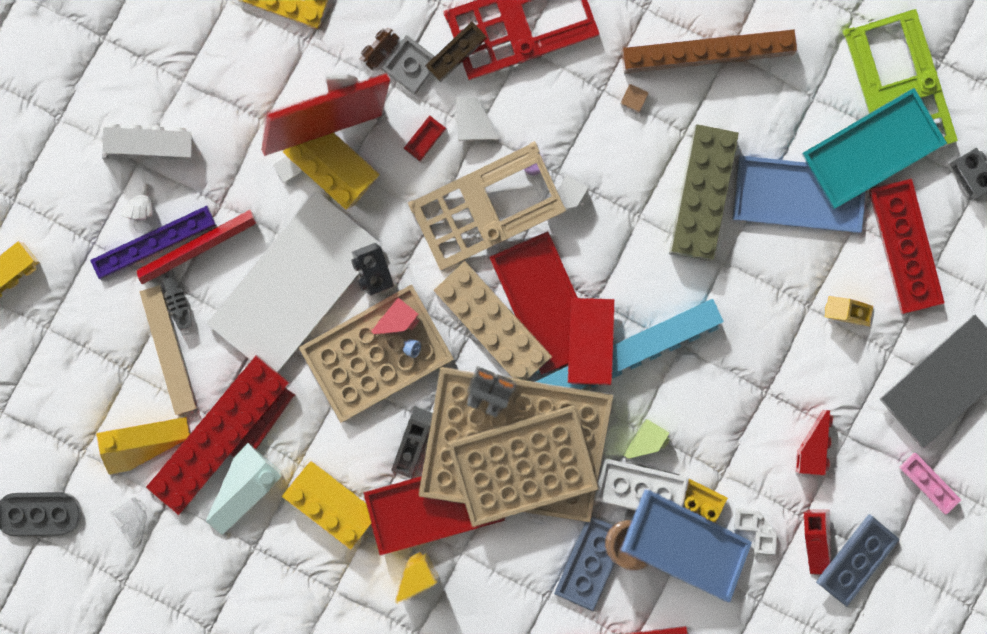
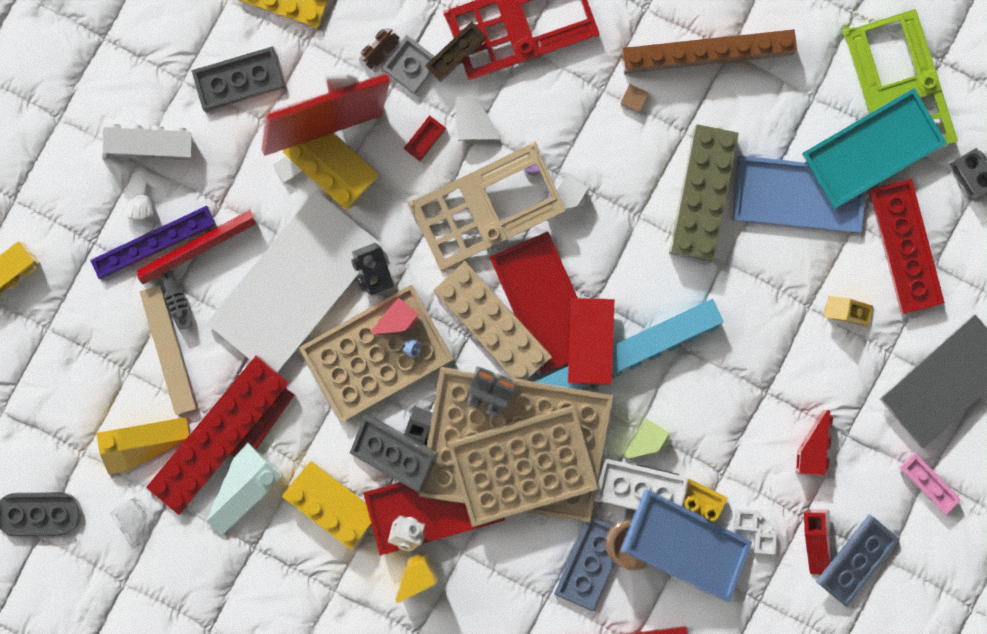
(238, 78): none -> dark grey tile
(393, 453): none -> dark grey tile
(406, 533): none -> white brick

